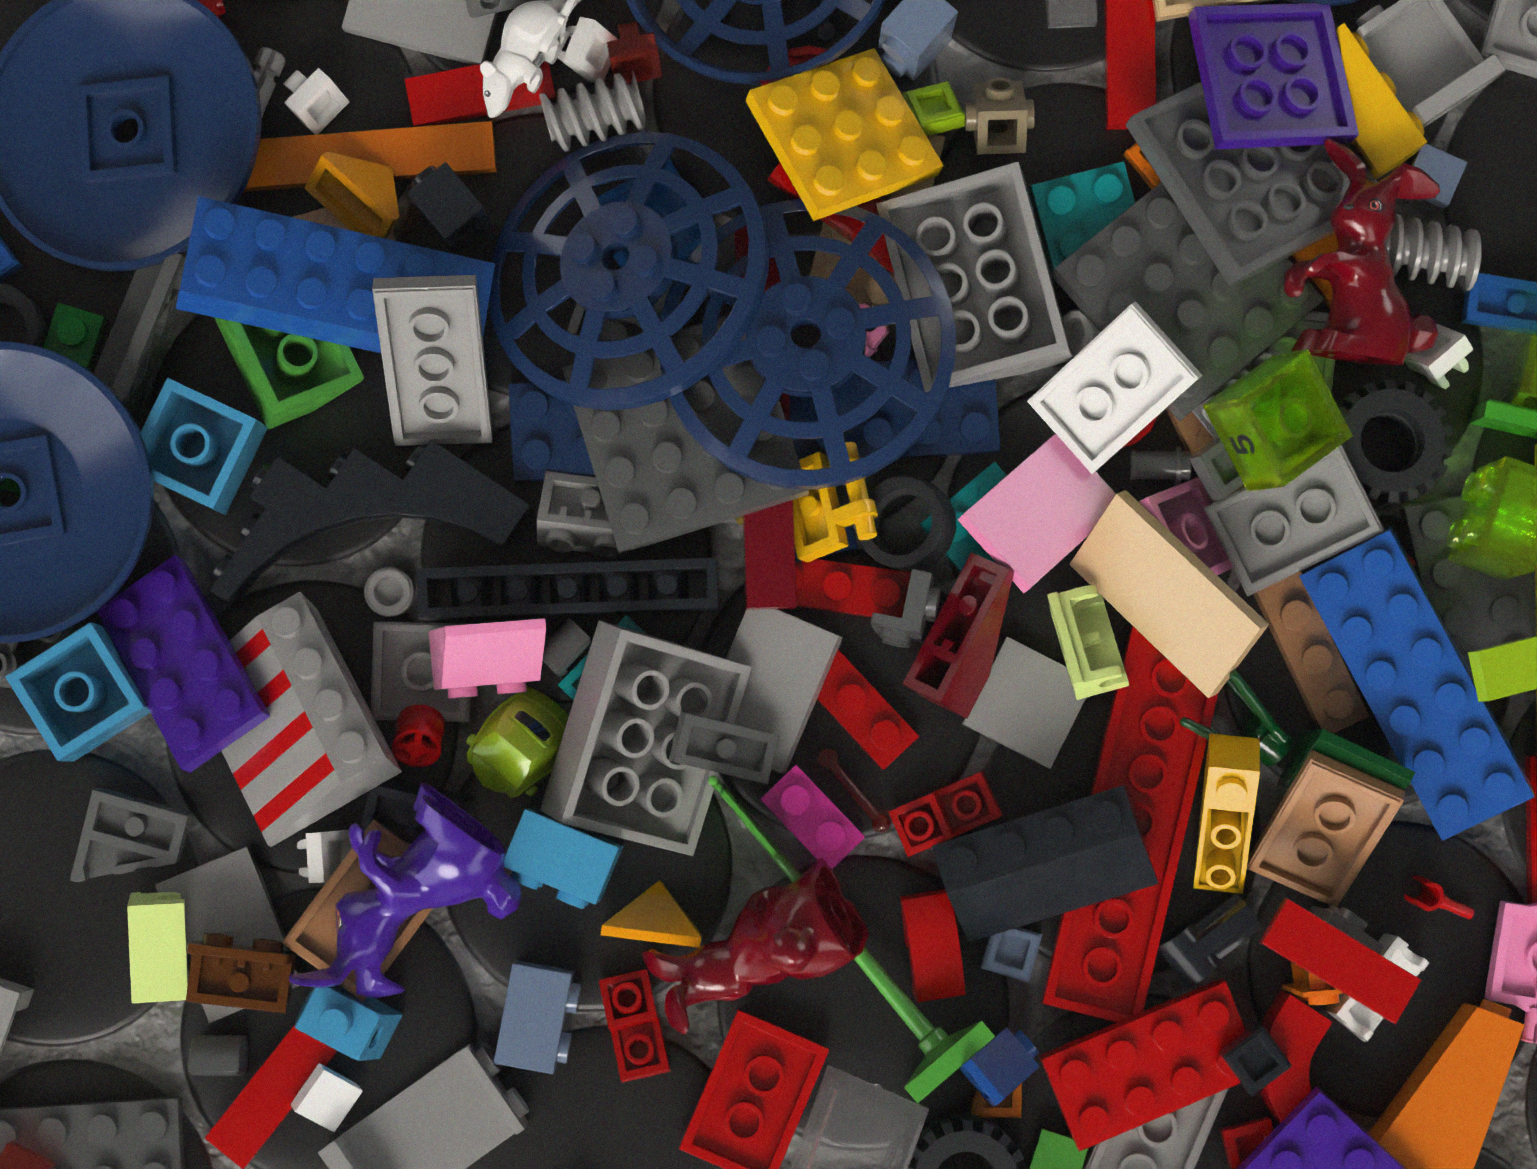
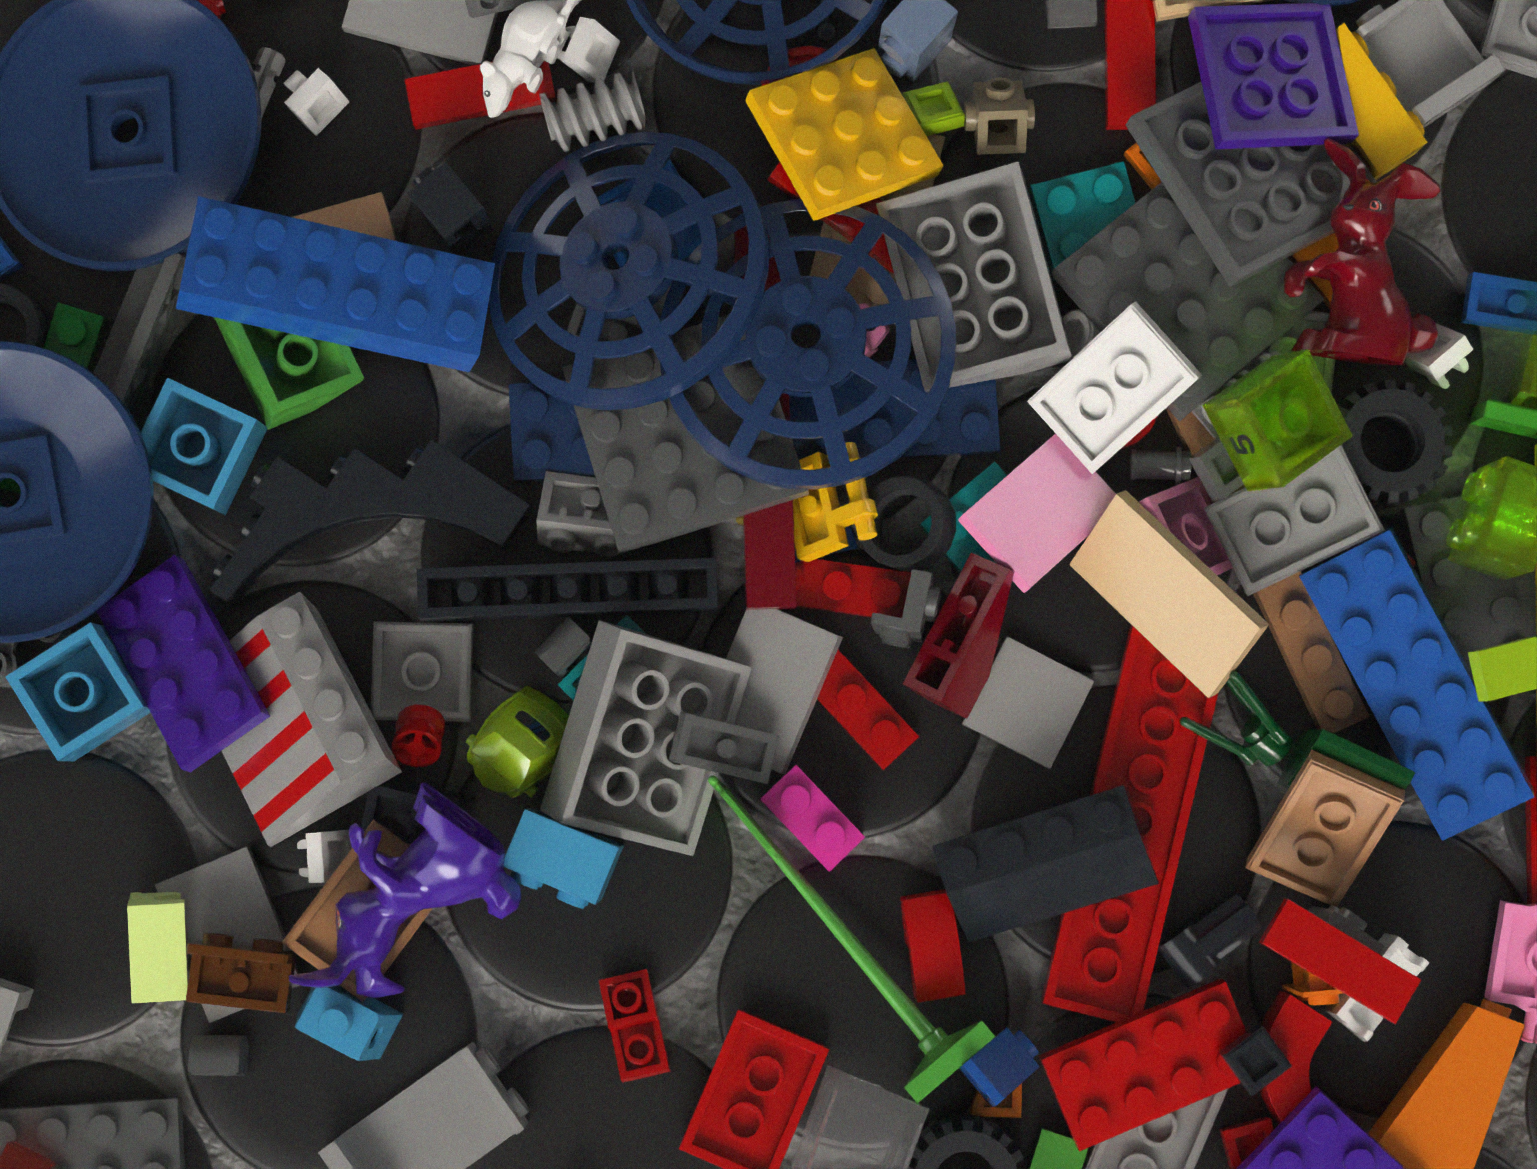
(128, 835): dark grey wing -> none
(268, 1097): red tile -> none
(326, 1097): white tile -> none
(356, 193): light orange slope -> none
(389, 592): light grey tile -> none
(409, 151): orange tile -> none
(433, 359): light grey tile -> none
(487, 655): bright pink slope -> none
(536, 1017): sand blue brick -> none
(634, 53): clear red tile -> none
(654, 918): light orange slope -> none
(778, 934): dark red animal -> none
(828, 760): clear red hinge -> none
(945, 813): red slope -> none
(1012, 953): sand blue tile -> none
(1087, 641): yellowish green hinge -> none
(1227, 812): yellow slope -> none
(1433, 897): red hand -> none
(1435, 251): light grey piece -> none
(1443, 169): sand blue tile -> none

